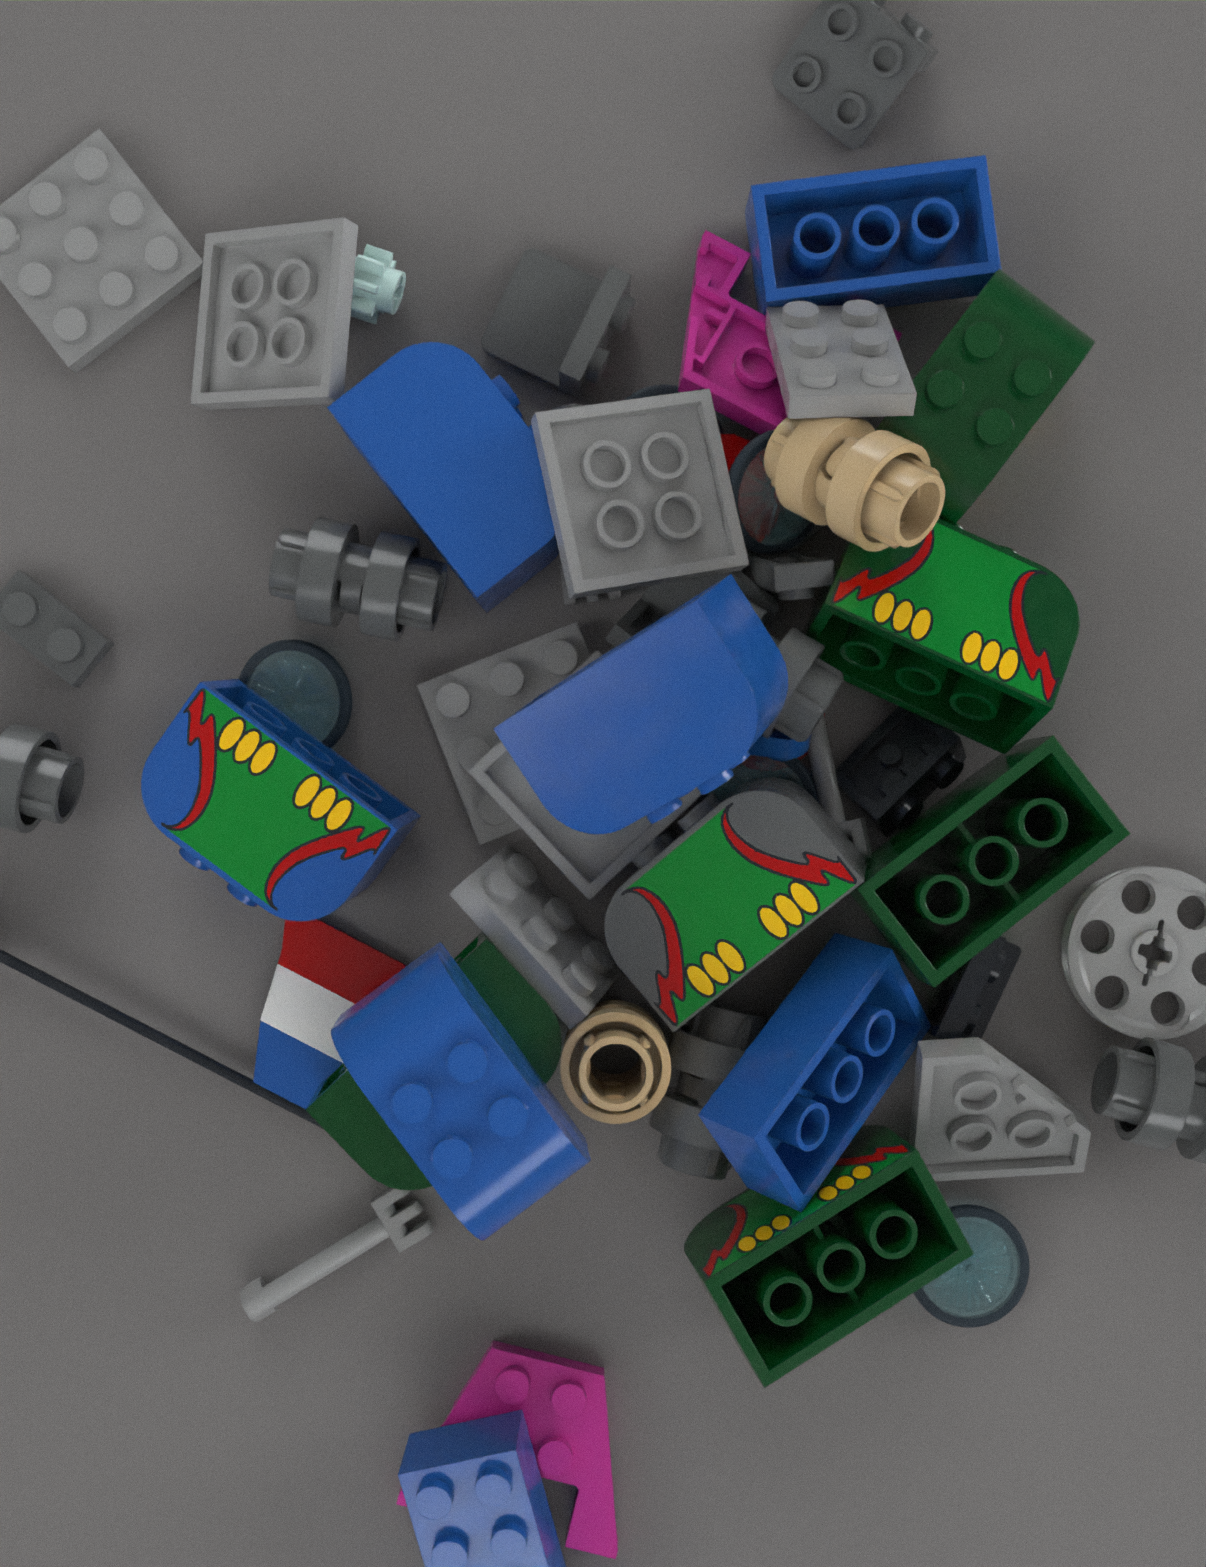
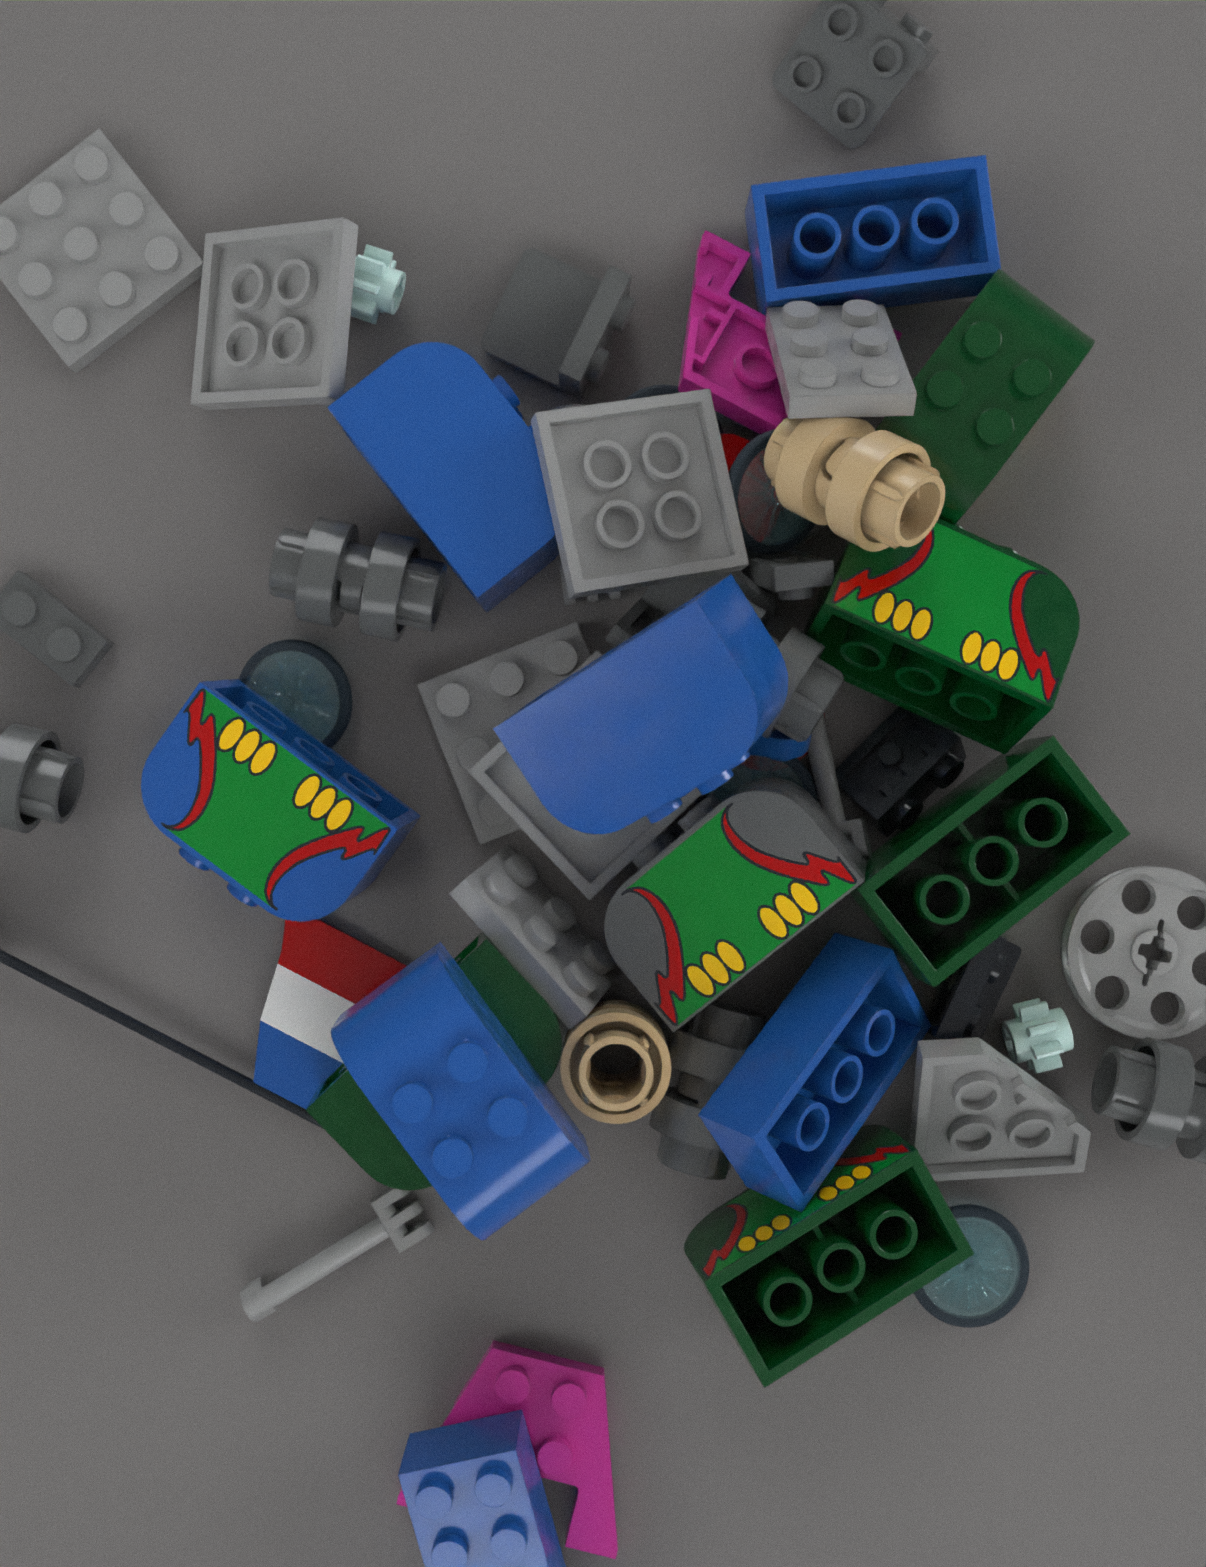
(1037, 1035): none -> light aqua gear

